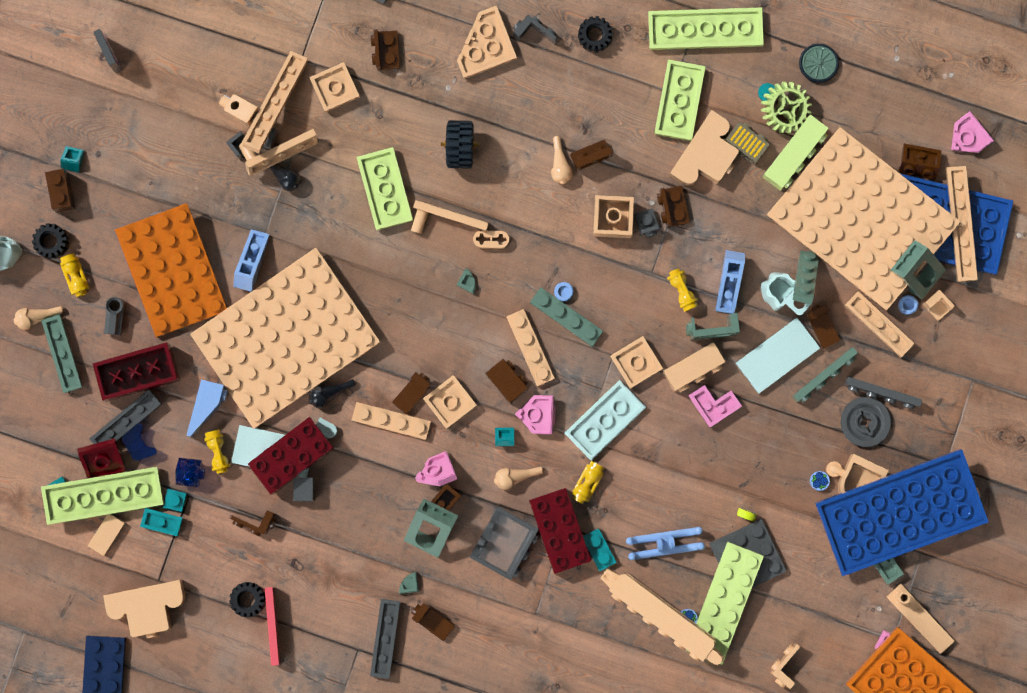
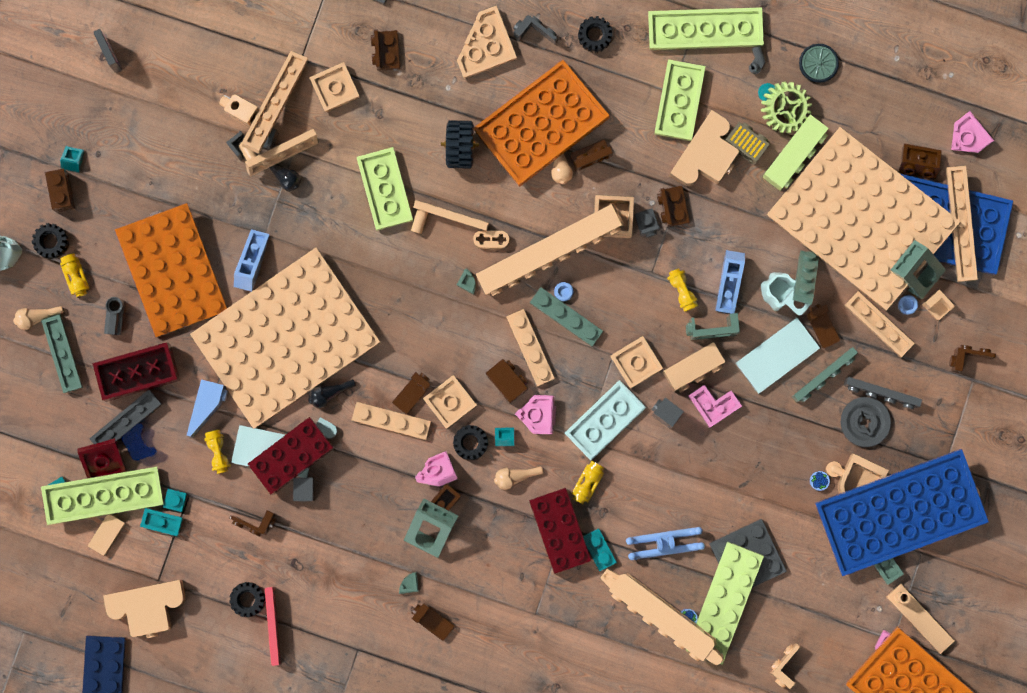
(189, 472): clear blue brick -> none
(385, 638): dark grey plate -> none
(478, 451): none -> black tyre
(504, 543): clear window -> none
(541, 123): none -> orange plate
(550, 249): none -> light nougat brick
(666, 412): none -> dark grey brick
(749, 515): neon yellow tile -> none
(759, 61): none -> dark grey arm
(957, 359): none -> reddish brown bracket

